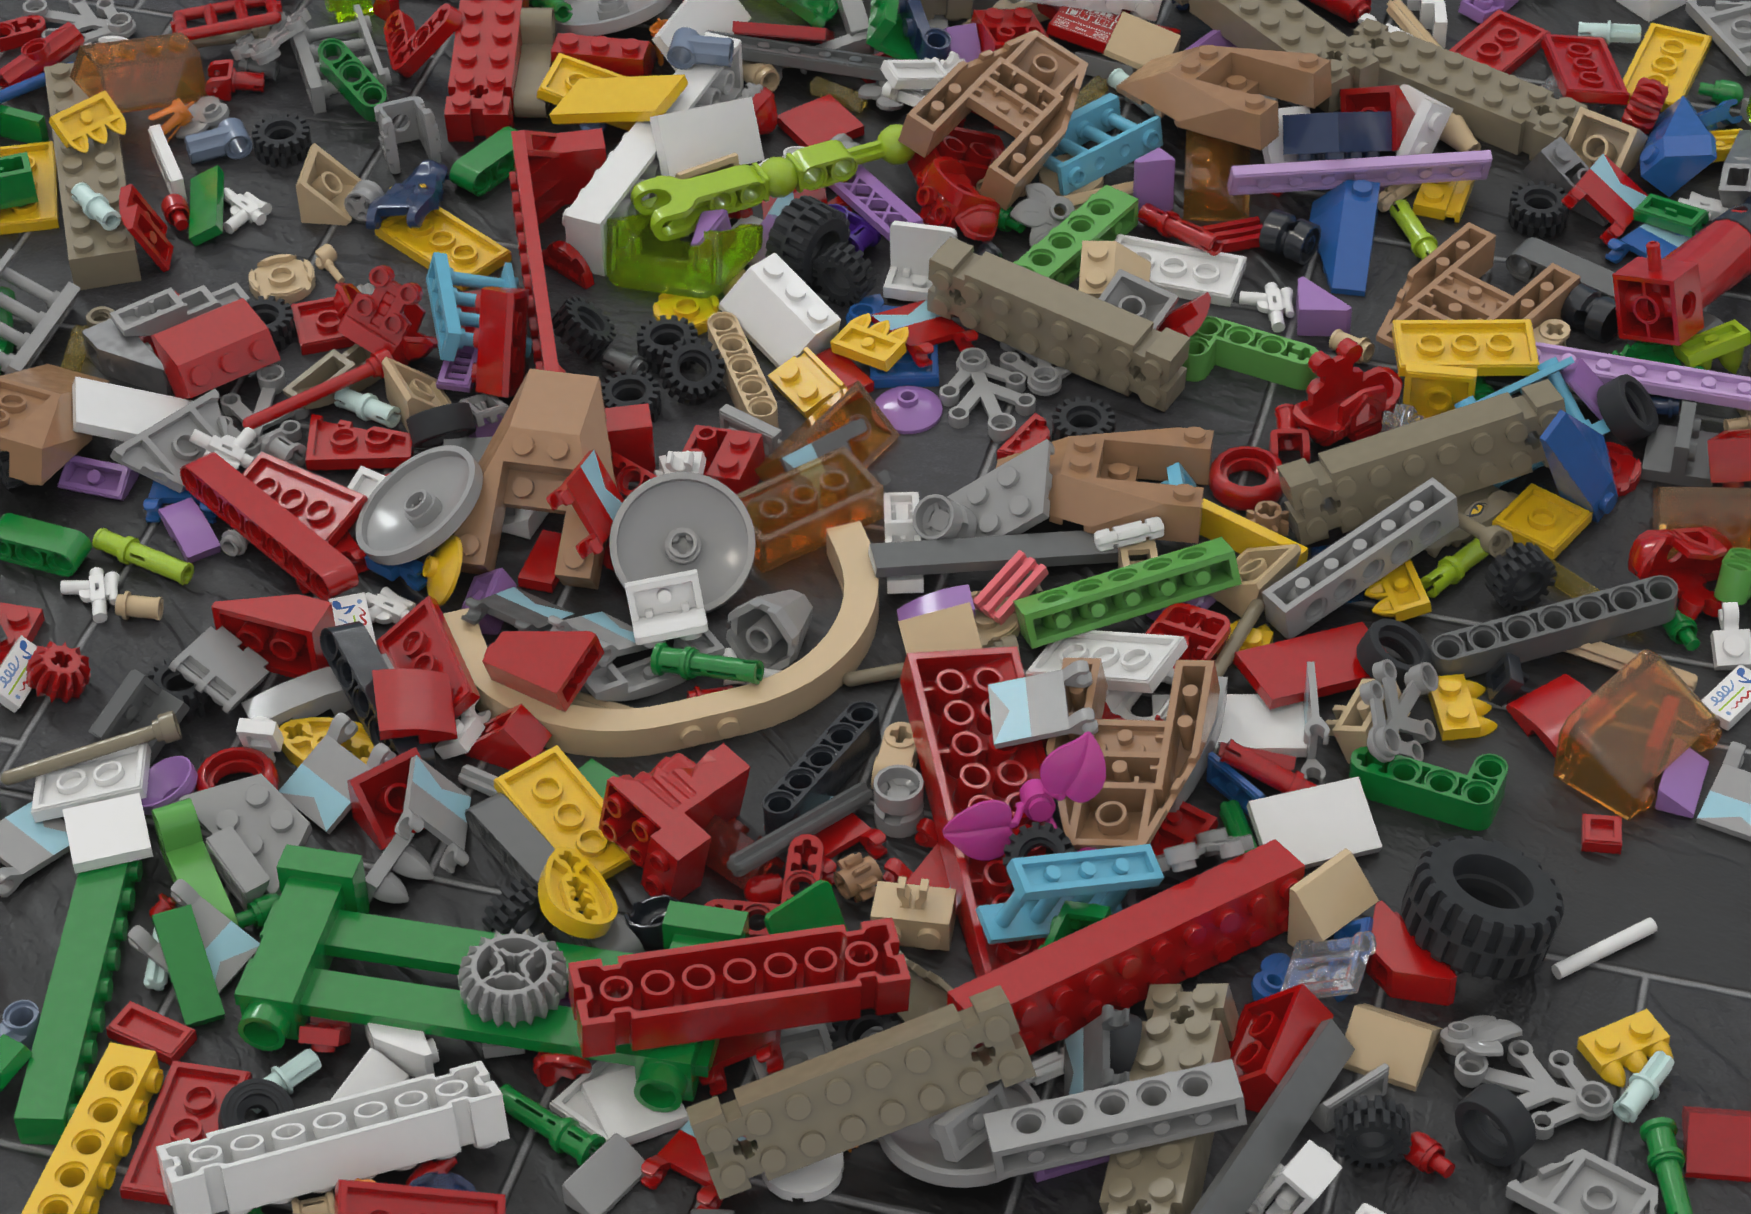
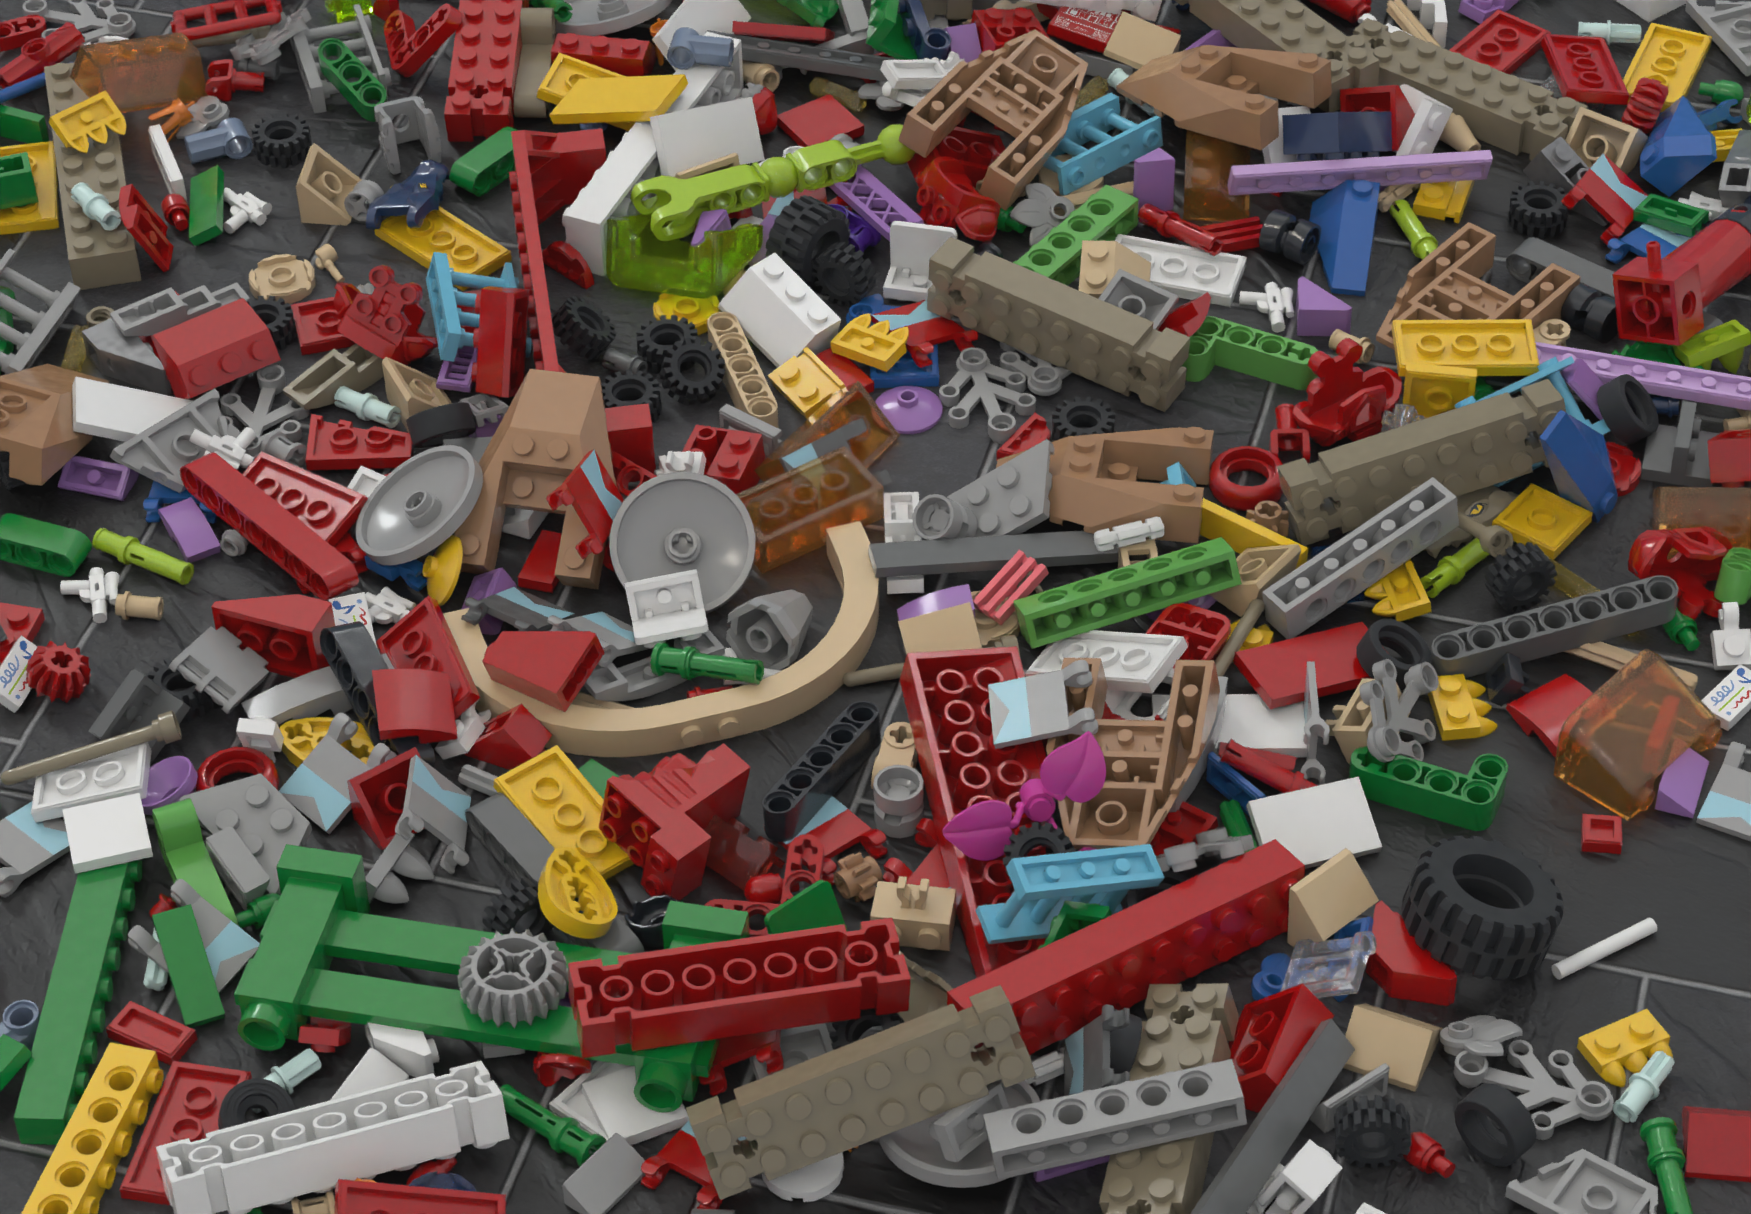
(372, 367): red piece -> none
(808, 823): dark grey axle -> none

